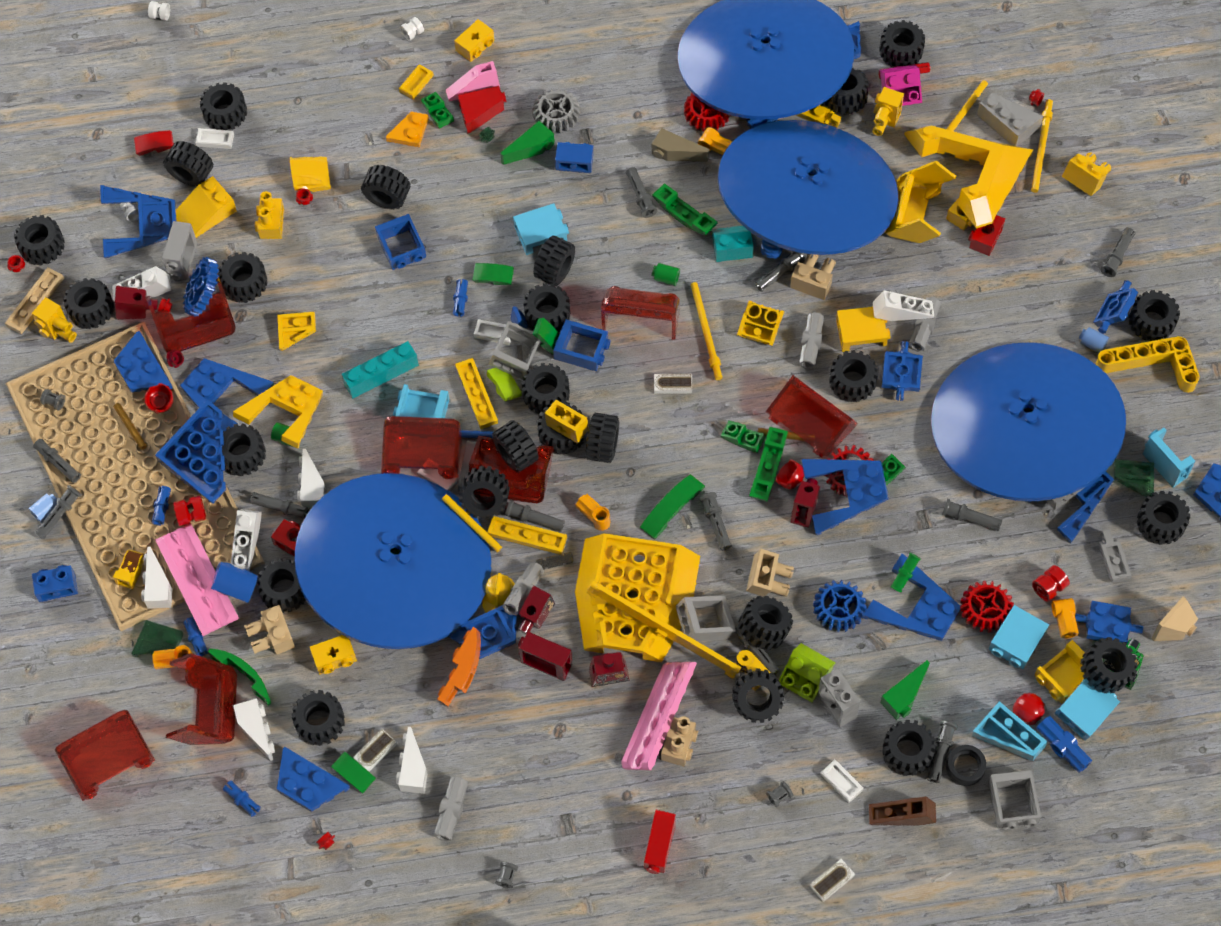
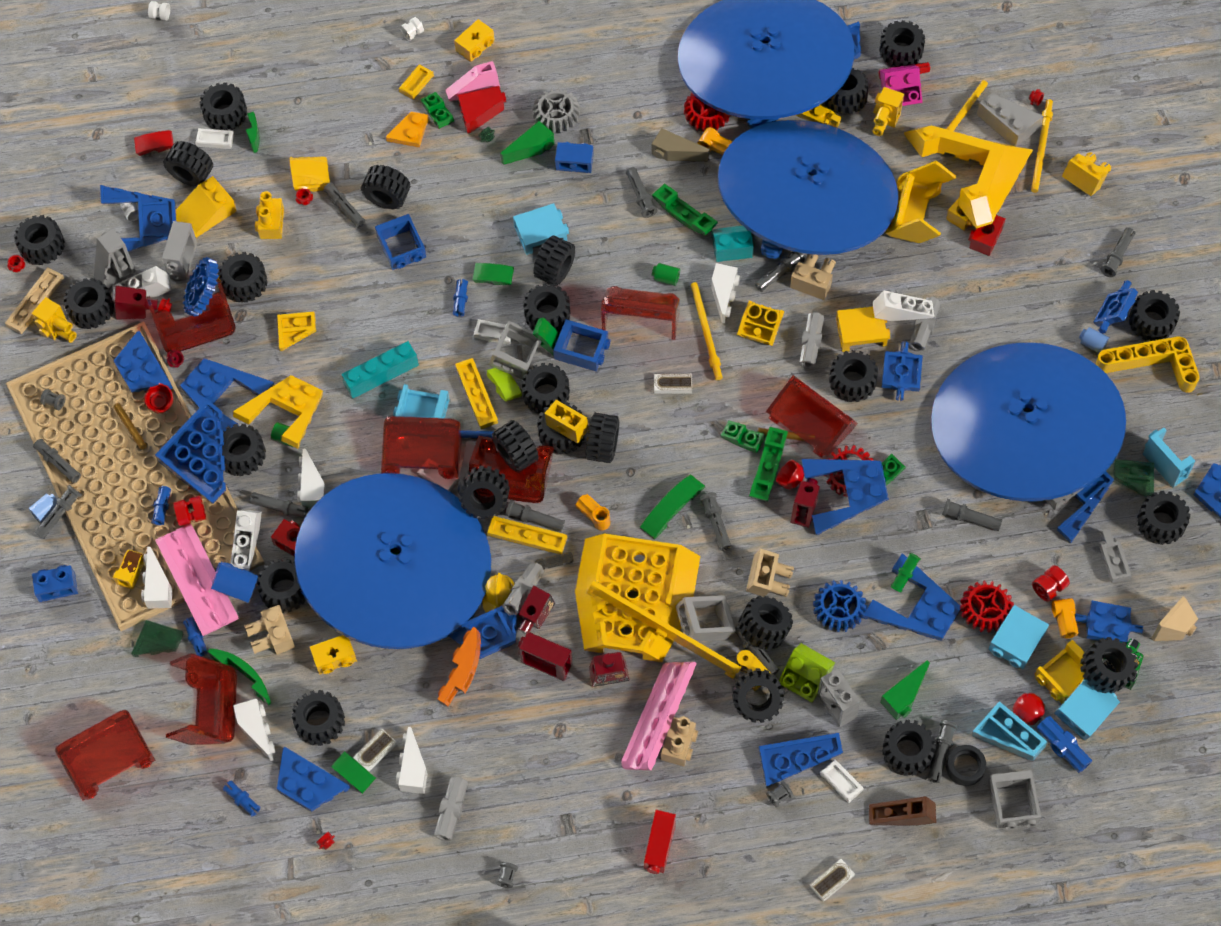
(112, 259): none -> light grey wedge
(162, 658): light orange piece -> none
(253, 132): none -> green slope
(339, 199): none -> dark grey pin
(472, 523): yellow bar -> none
(518, 317): blue slope -> none
(723, 284): none -> white slope
(794, 756): none -> blue wing

